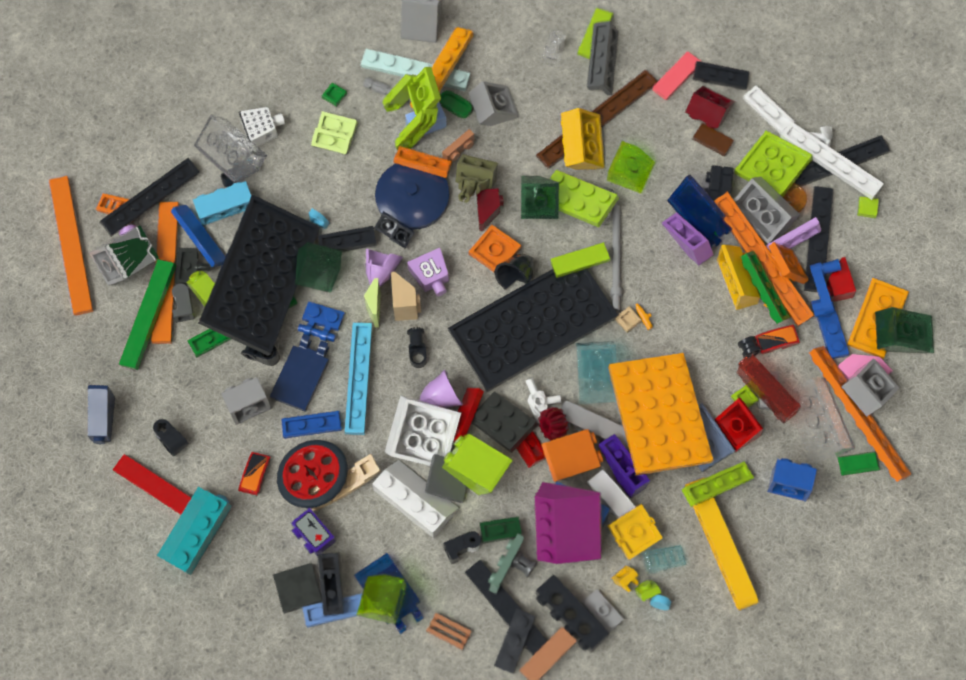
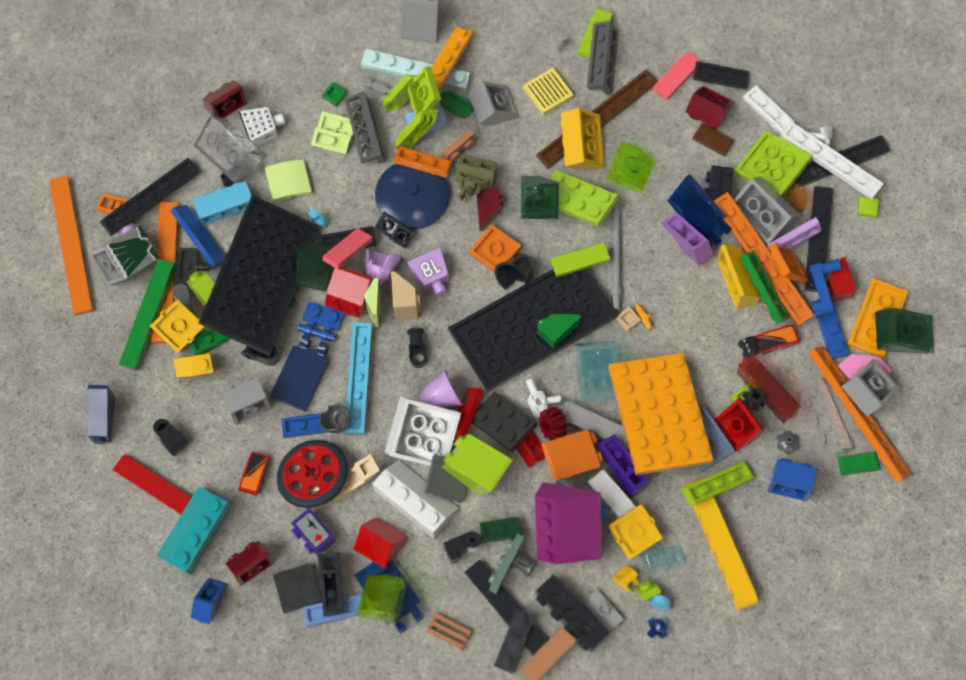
(177, 325): none -> yellow plate
(194, 365): none -> yellow slope
(208, 600): none -> blue slope
(225, 99): none -> dark red slope
(249, 562): none -> dark red slope
(288, 180): none -> yellowish green slope
(335, 419): none -> dark grey hair
(347, 248): none -> coral tile
(347, 291): none -> slope
(371, 129): none -> dark grey fence
(379, 542): none -> red slope
(548, 91): none -> light yellow tile
(557, 327): none -> green slope
(657, 628): none -> clear blue plant
(754, 399): none -> black gear
(788, 446): none -> dark grey plant

